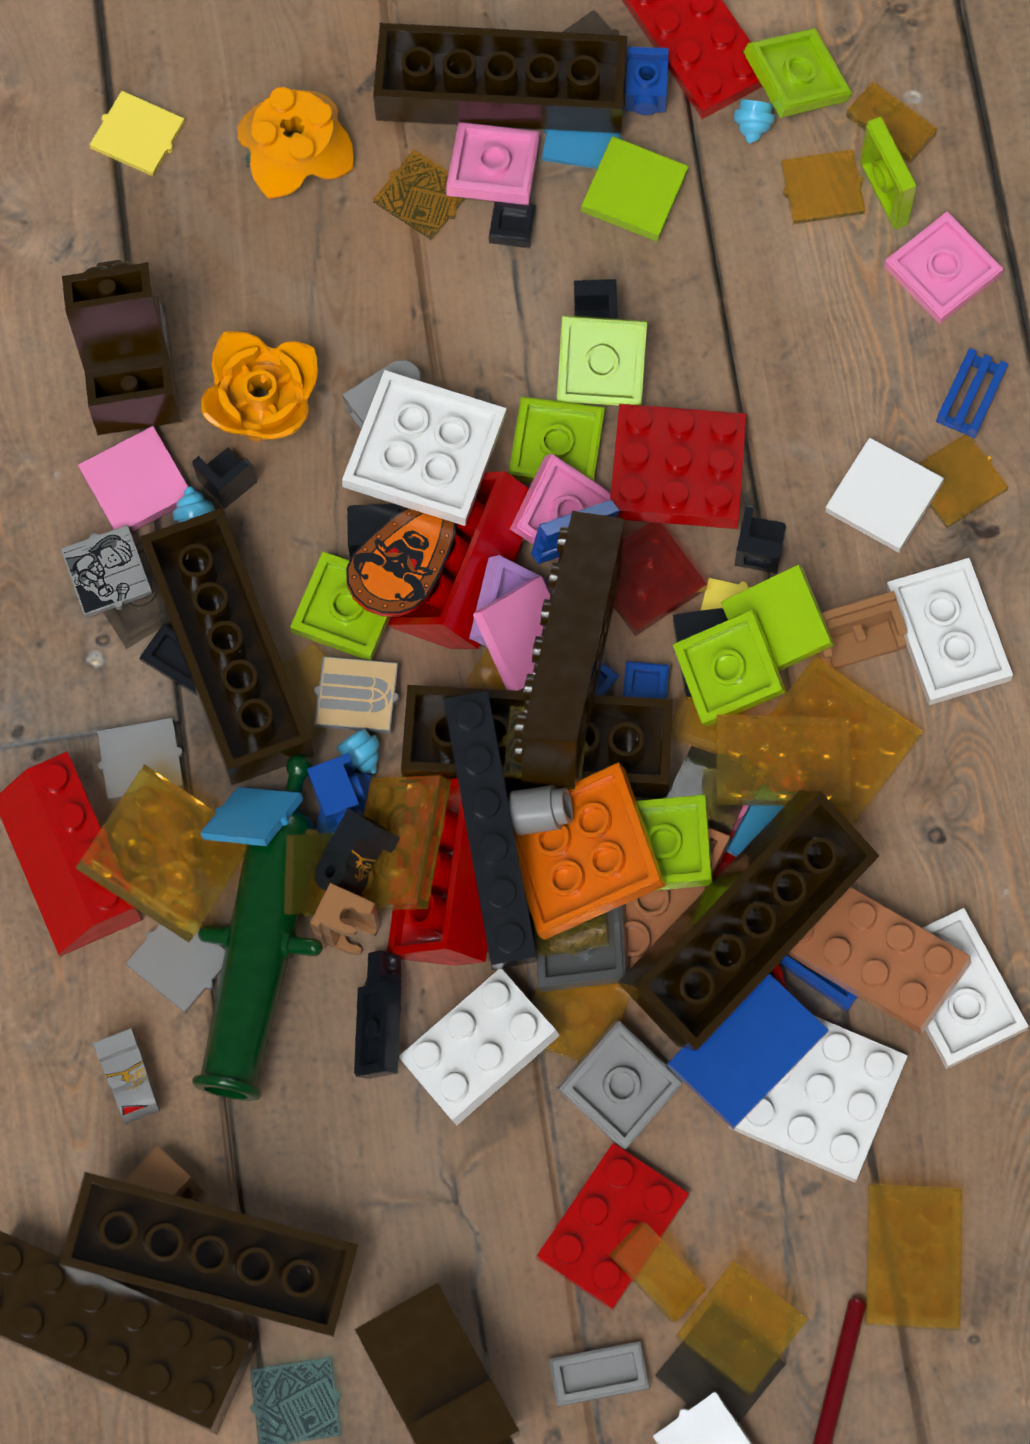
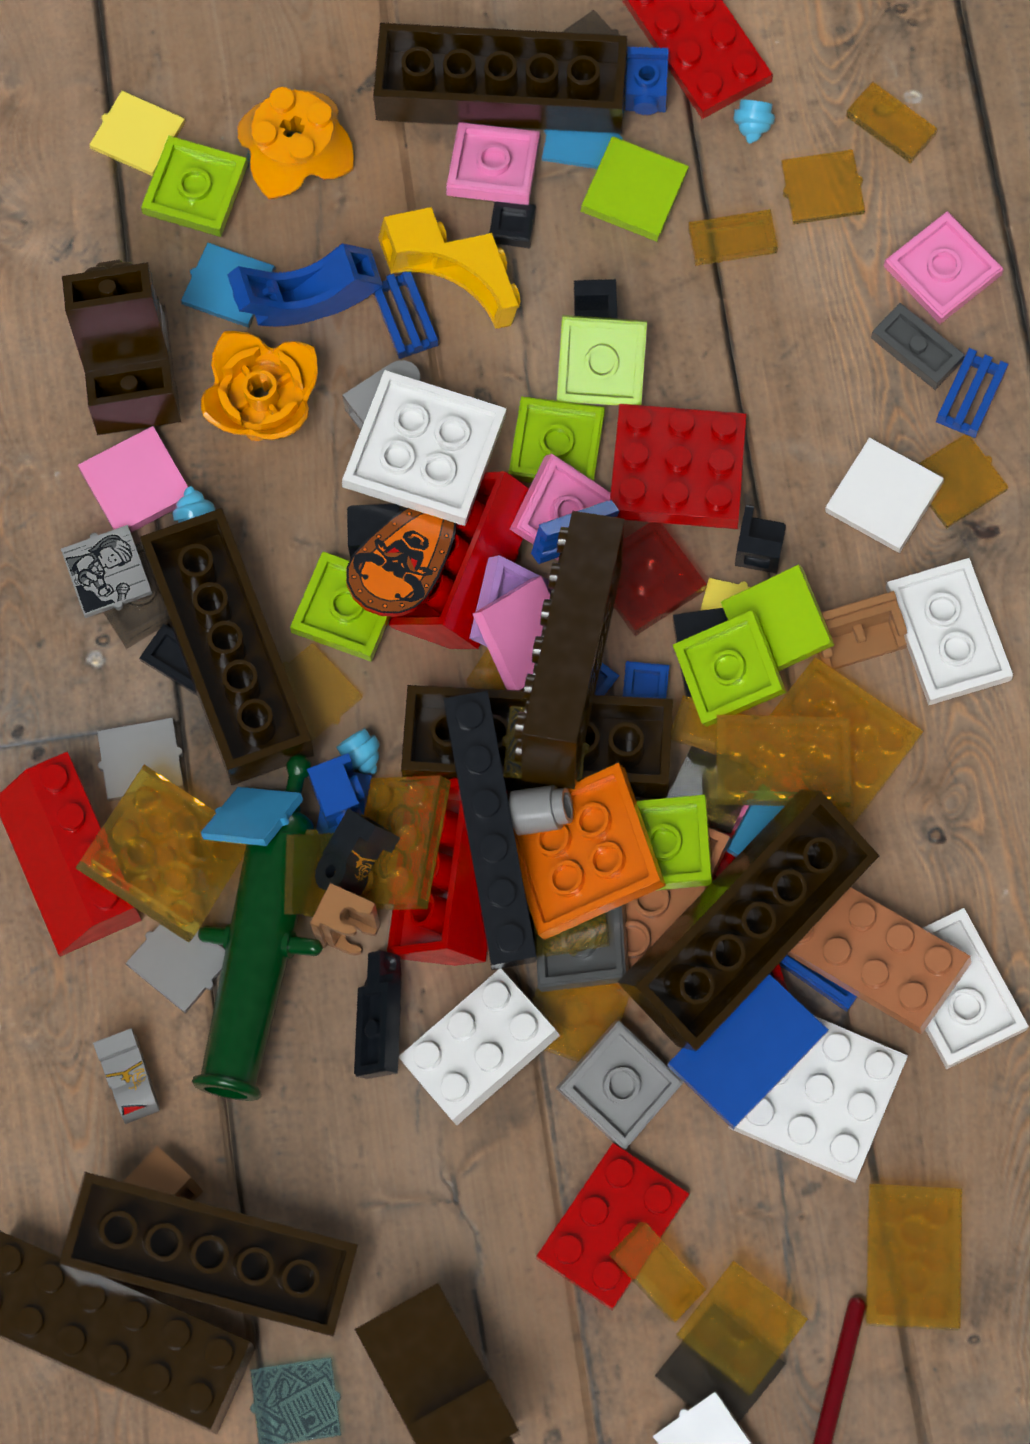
(194, 186): none -> lime plate
(210, 287): none -> dark azure piece
(225, 476): black panel -> none
(307, 293): none -> blue arch
(356, 694): piece -> none
(393, 283): none -> blue tile
(419, 195): clear yellow piece -> none
(419, 244): none -> yellow arch
(599, 1374): light grey tile -> none
(732, 237): none -> clear yellow tile
(797, 72): lime tile -> none
(887, 173): lime tile -> none
(917, 346): none -> dark grey plate

